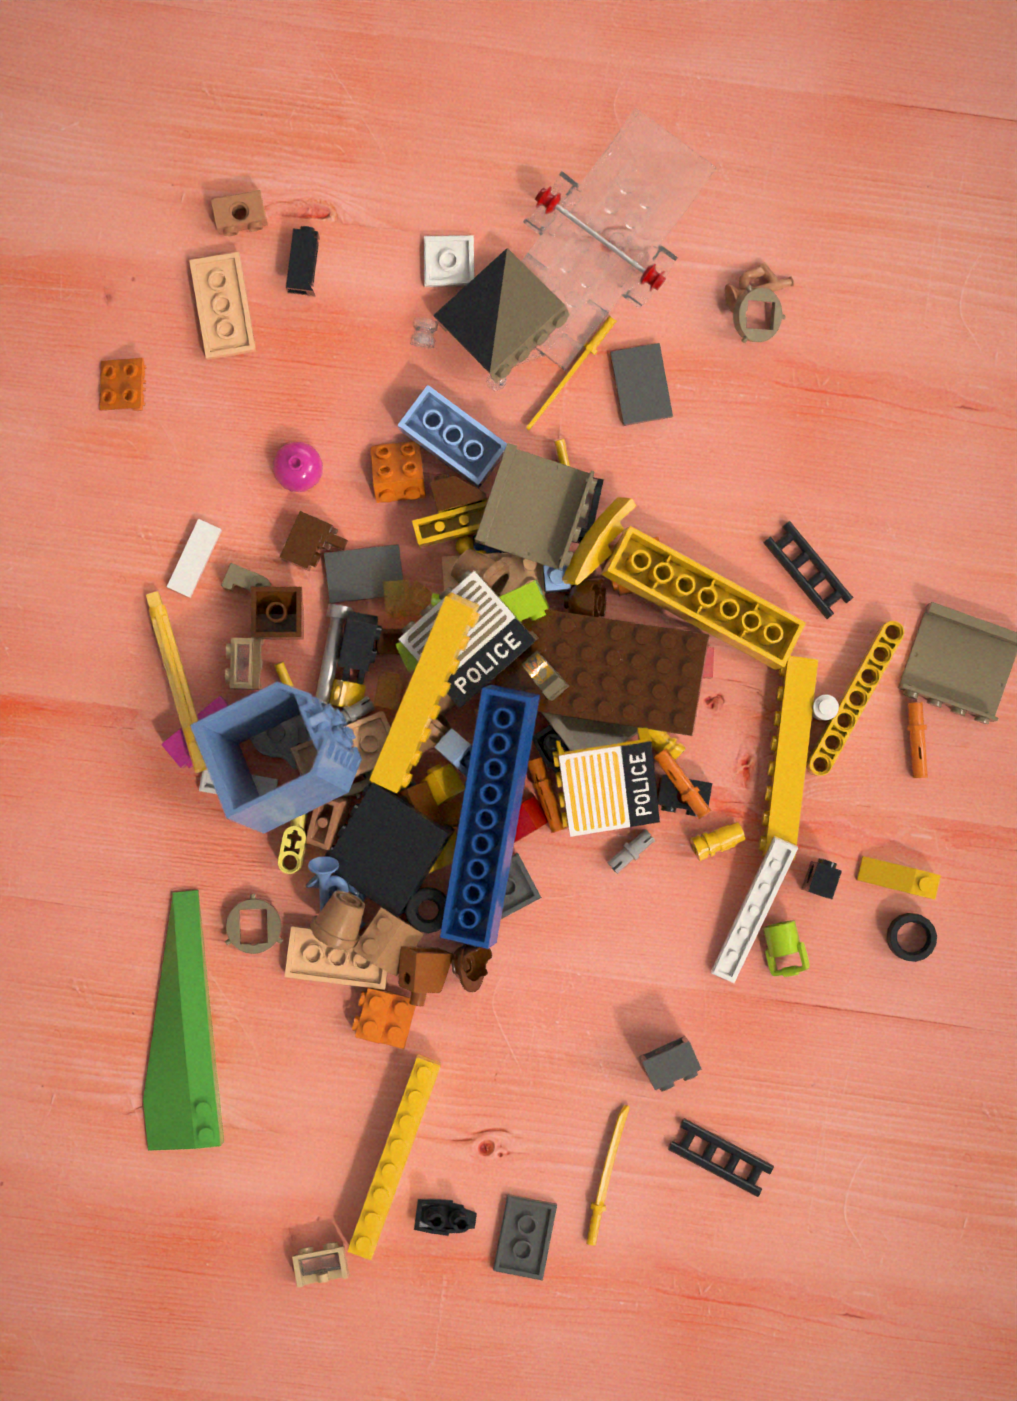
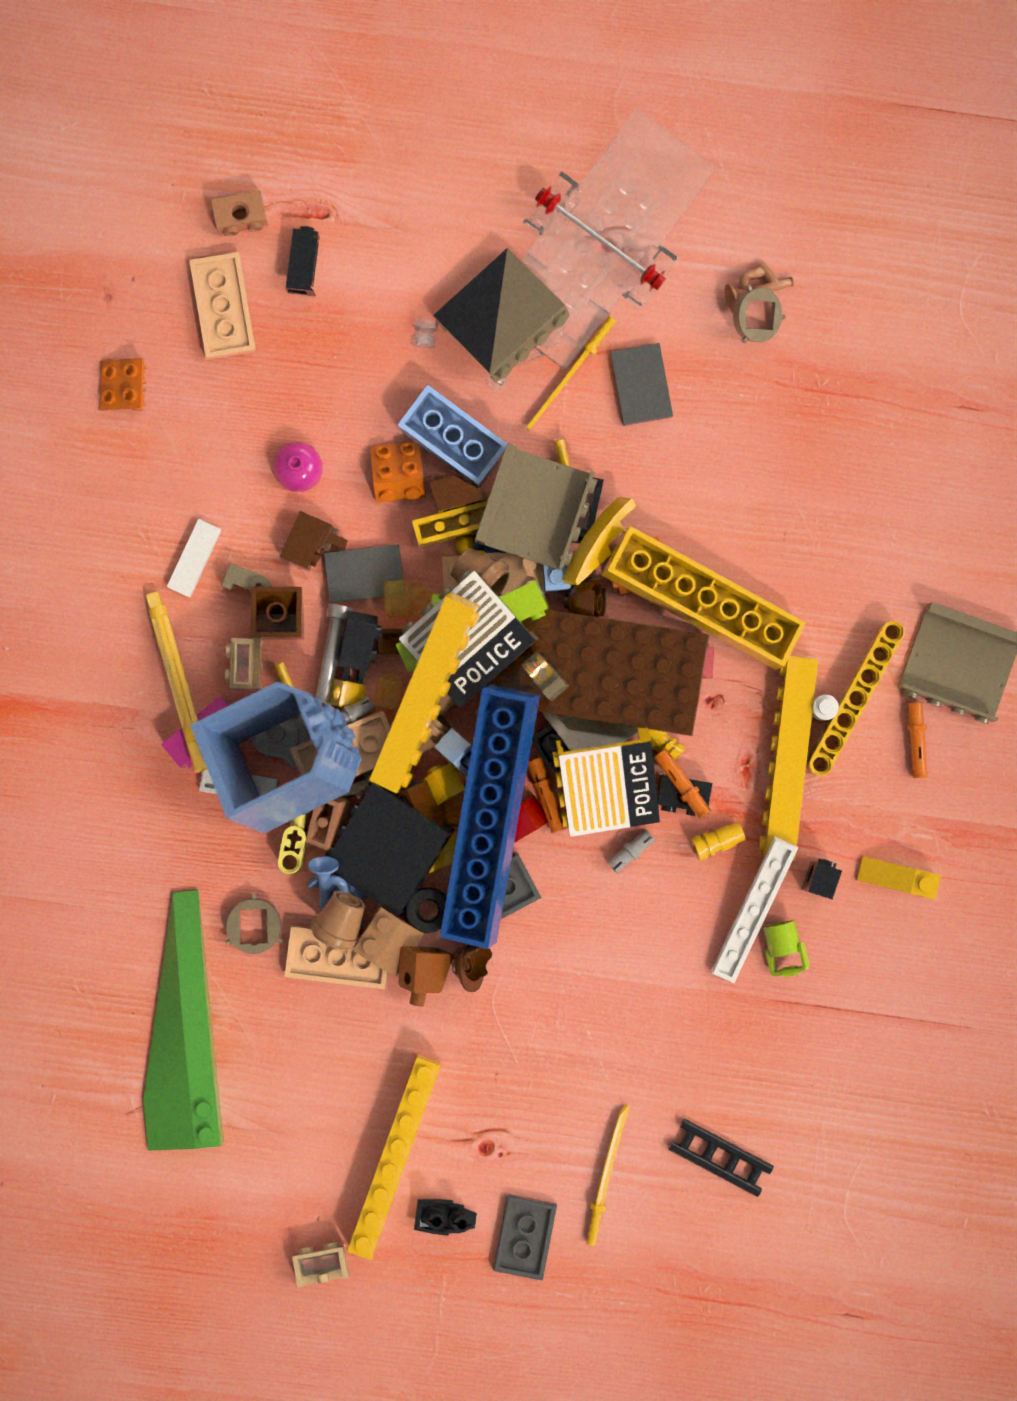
(384, 1018): orange plate -> none
(448, 260): white tile -> none
(670, 1064): dark grey brick -> none
(823, 570): black bar -> none
(931, 939): black tyre -> none

